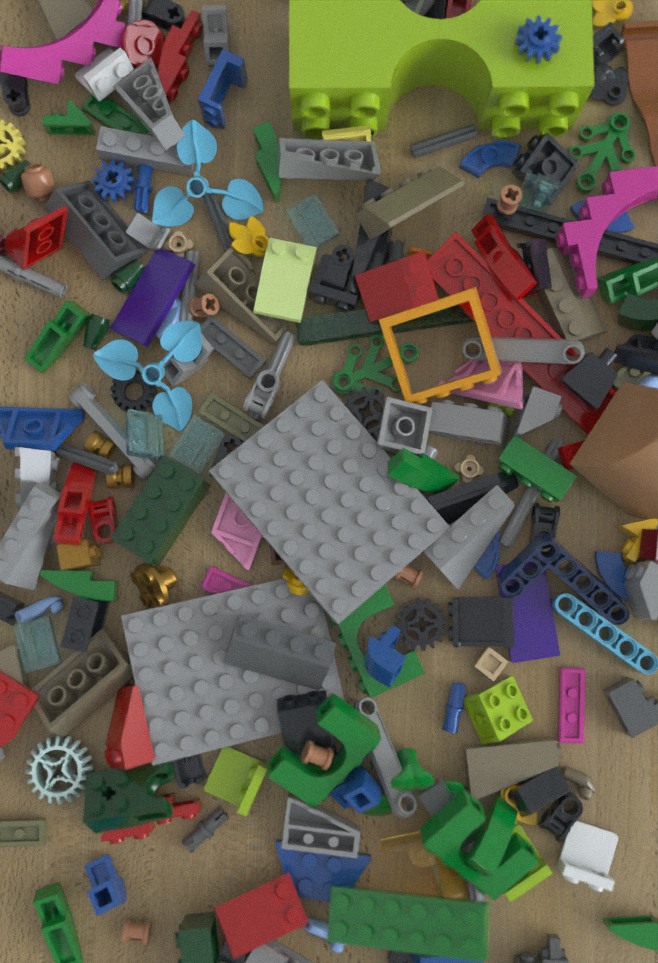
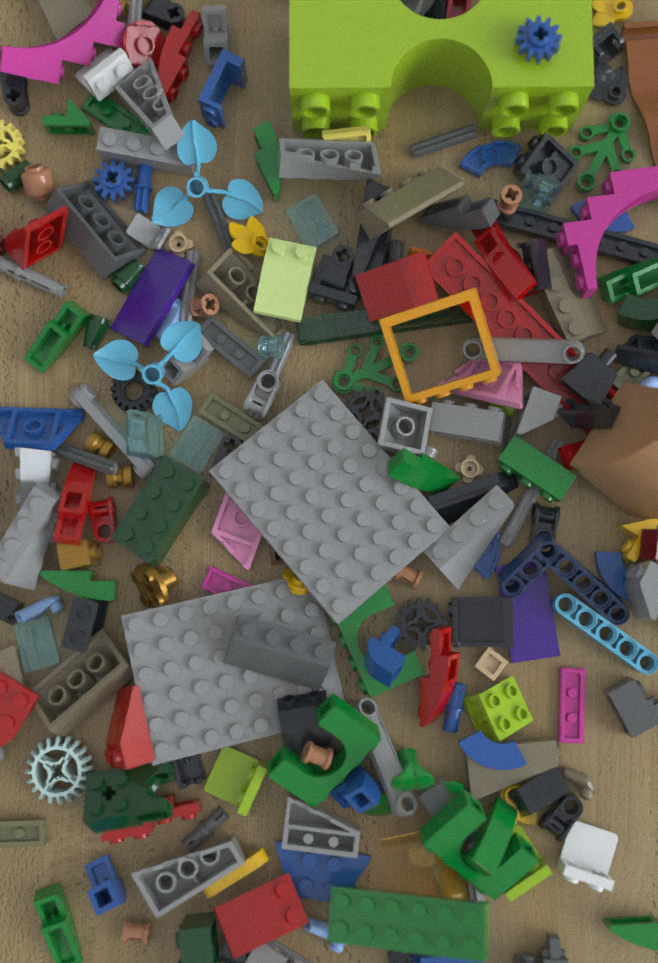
(183, 877): none -> light grey wedge
(253, 861): none -> yellow beam
(271, 347): none -> clear light blue wheel
(439, 684): none -> red slope
(462, 213): none -> dark grey slope
(492, 754): none -> blue tile
(590, 415): none -> black hinge

